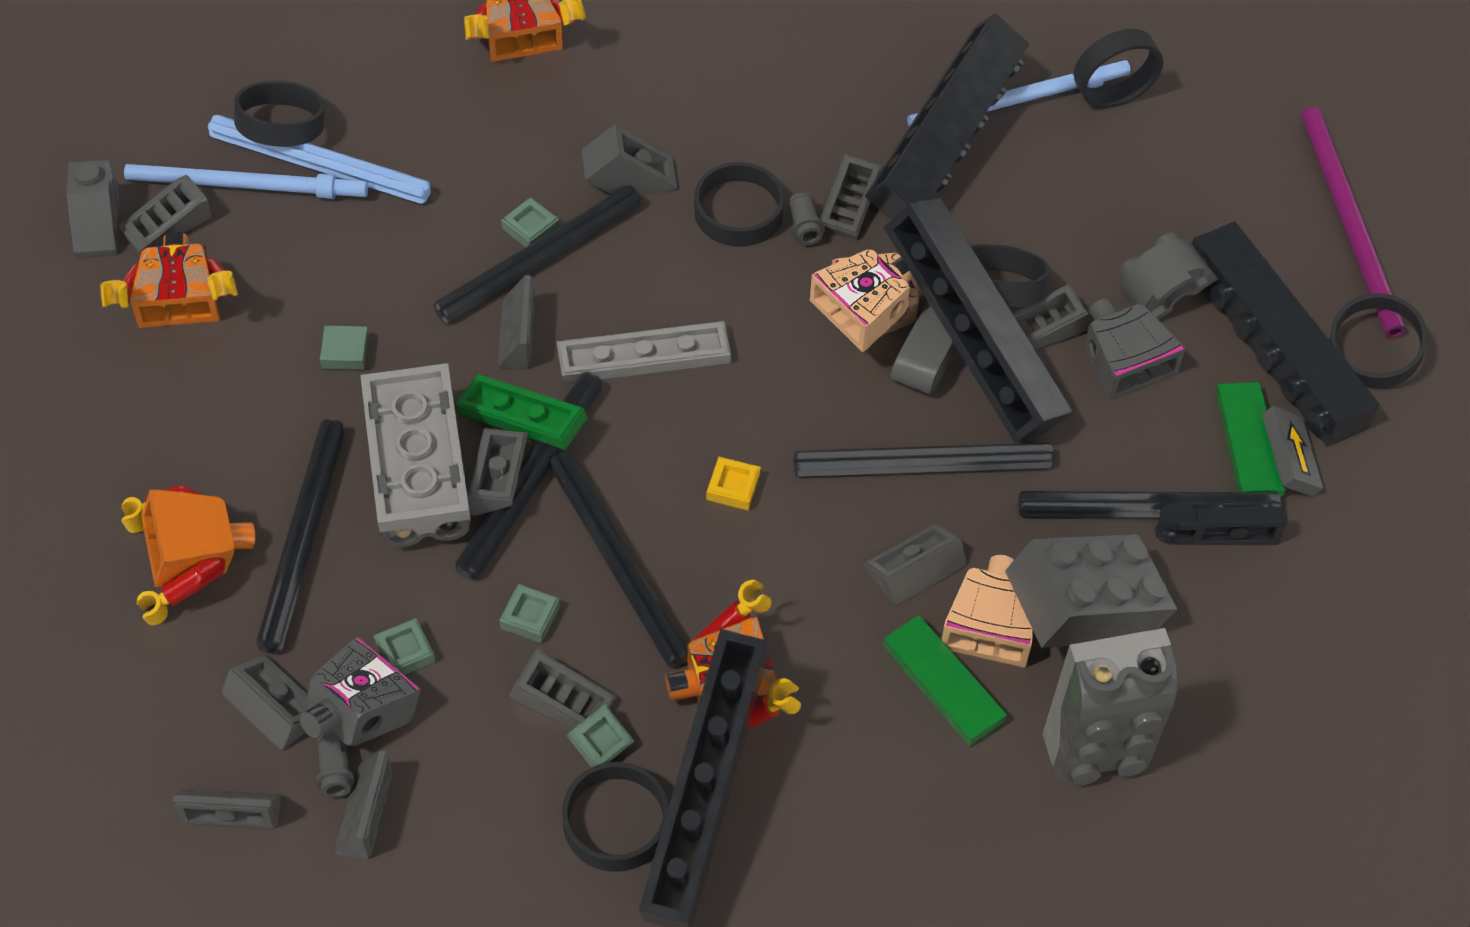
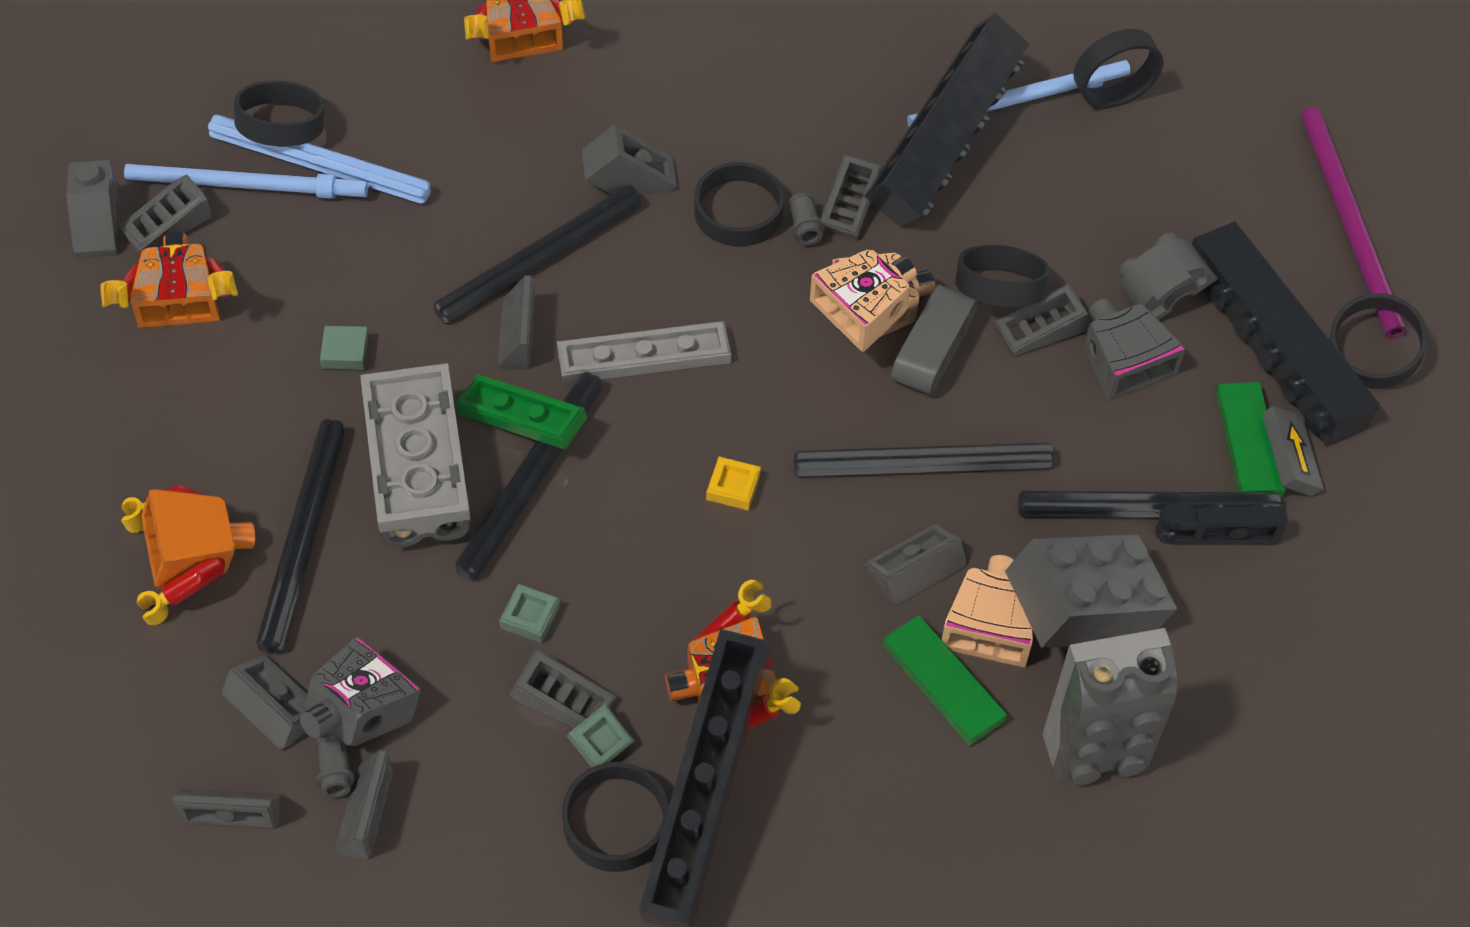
(405, 647): sand green tile -> none
(496, 470): dark grey slope -> none
(529, 222): sand green tile -> none
(620, 560): black axle -> none
(977, 319): black brick -> none

